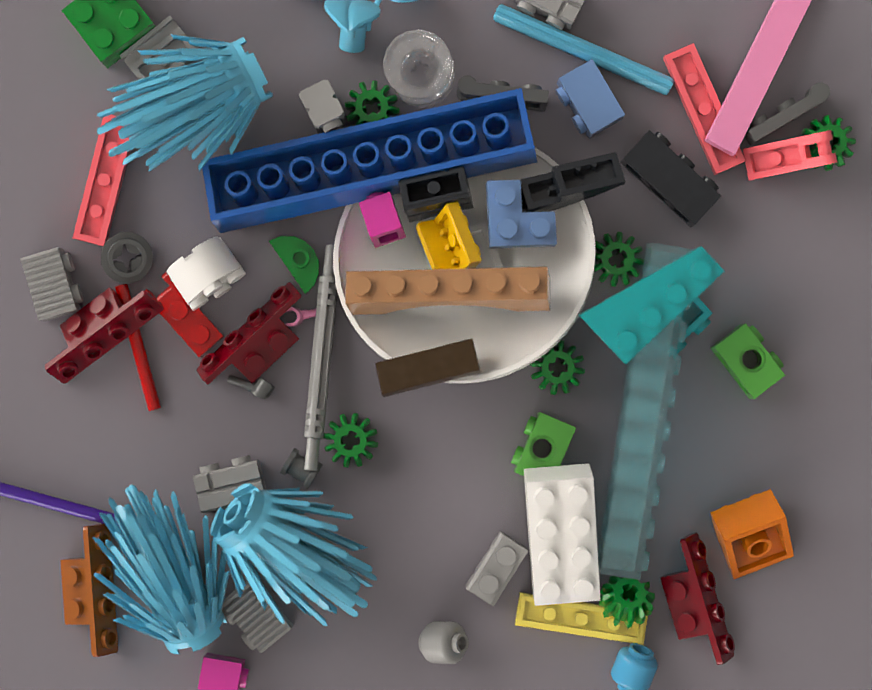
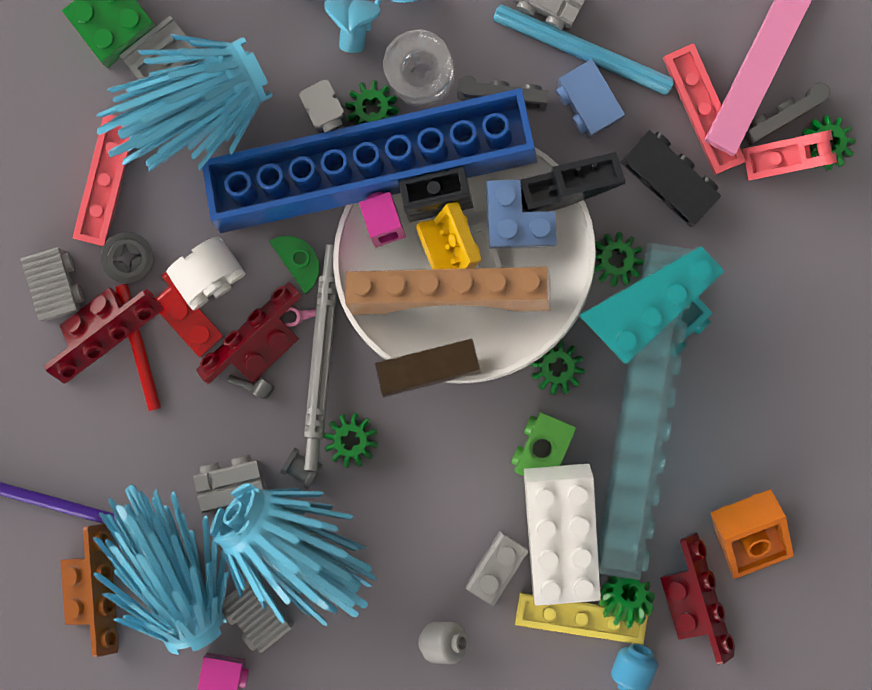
(731, 351): bright green brick -> none

